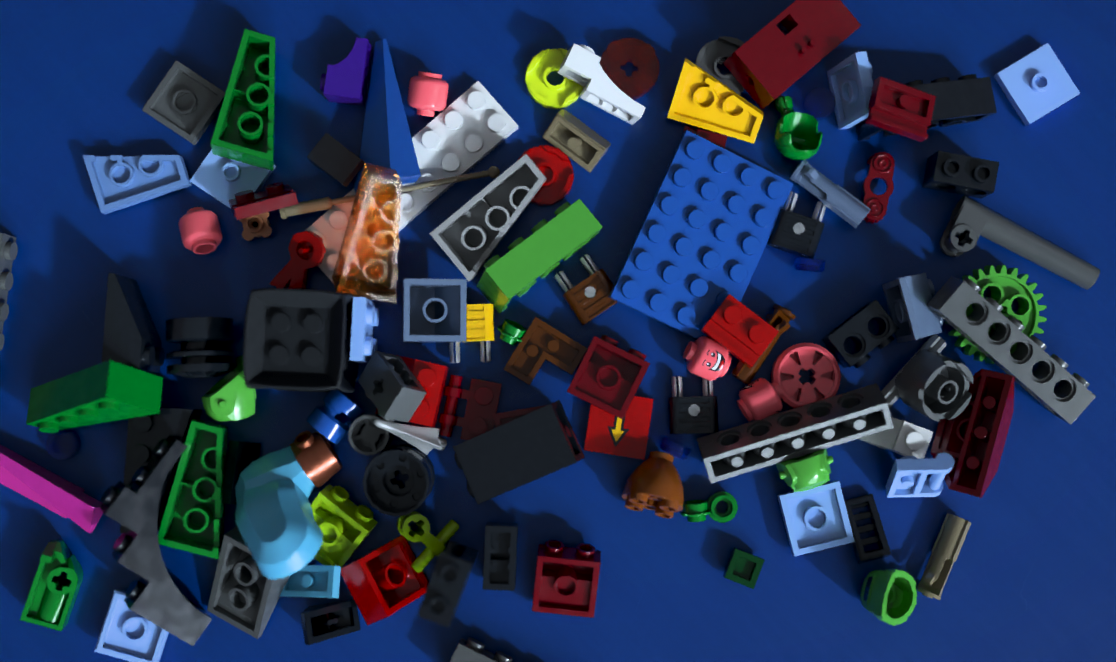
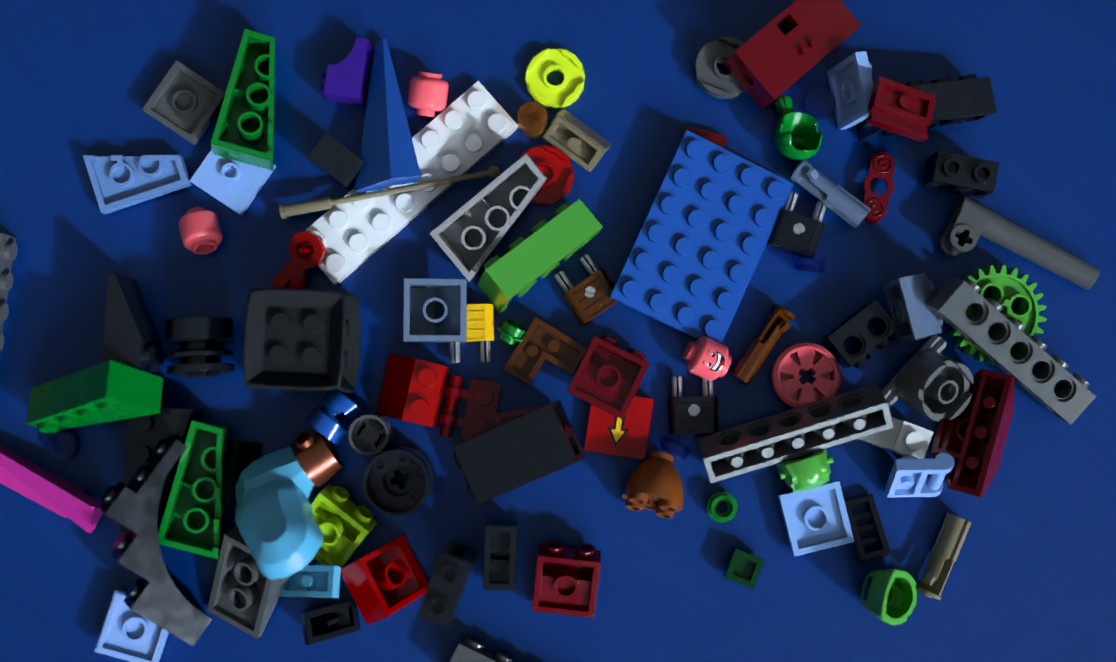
(49, 599): green piece -> none
(230, 397): bright green helmet -> none
(262, 230): nougat plate -> none
(273, 198): dark red plate -> none
(363, 319): light blue plate -> none
(371, 239): clear orange wedge -> none
(391, 387): dark grey brick -> none
(420, 437): light grey piece -> none
(433, 544): lime piece -> none
(531, 126): none -> clear orange wheel
(583, 67): white slope -> none
(642, 57): clear red plate -> none
(695, 510): green plate -> none
(713, 106): yellow wing -> none
(740, 331): red plate -> none
(760, 399): coral head -> none
(1036, 84): light blue plate -> none

